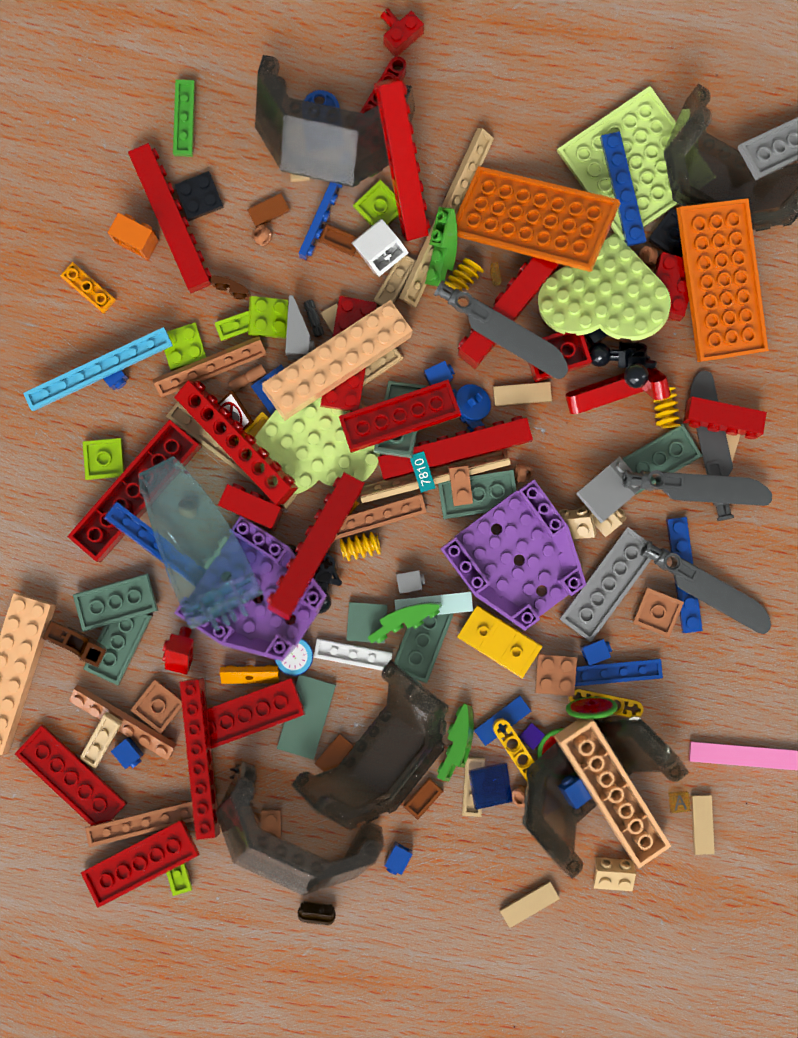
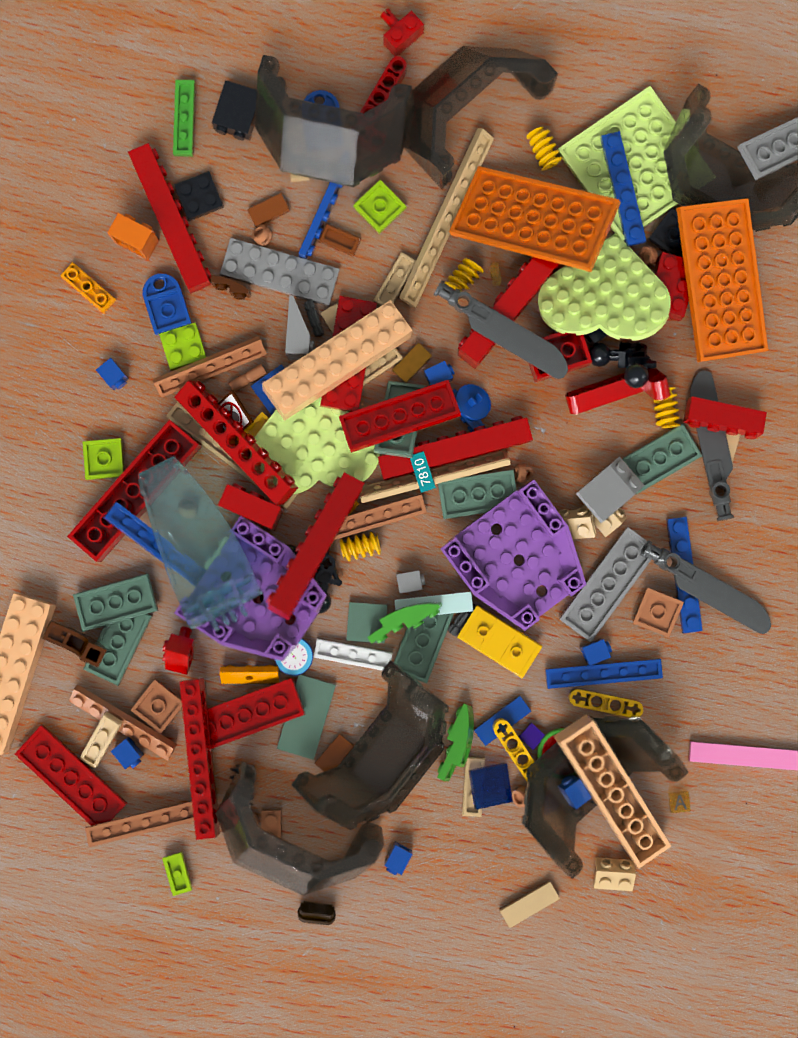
(97, 369): medium azure plate -> none
(140, 863): red plate -> none
(165, 305): none -> blue plate
(233, 326): lime plate -> none
(235, 111): none -> black brick
(268, 317): lime plate -> none
(279, 272): none -> light grey plate
(380, 247): white slope -> none
(401, 158): red brick -> none
(412, 363): none -> pearl gold tile
(423, 798): dark orange tile -> none
(445, 246): bright green slope -> none
(457, 84): none -> clear smoke windscreen
(459, 622): none -> dark grey axle
(460, 485): nougat plate -> none
(522, 394): tan tile -> none
(543, 148): none -> yellow piece
(555, 675): nougat plate -> none
(591, 707): wheel -> none
(702, 487): dark grey piece -> none
(702, 824): tan tile -> none

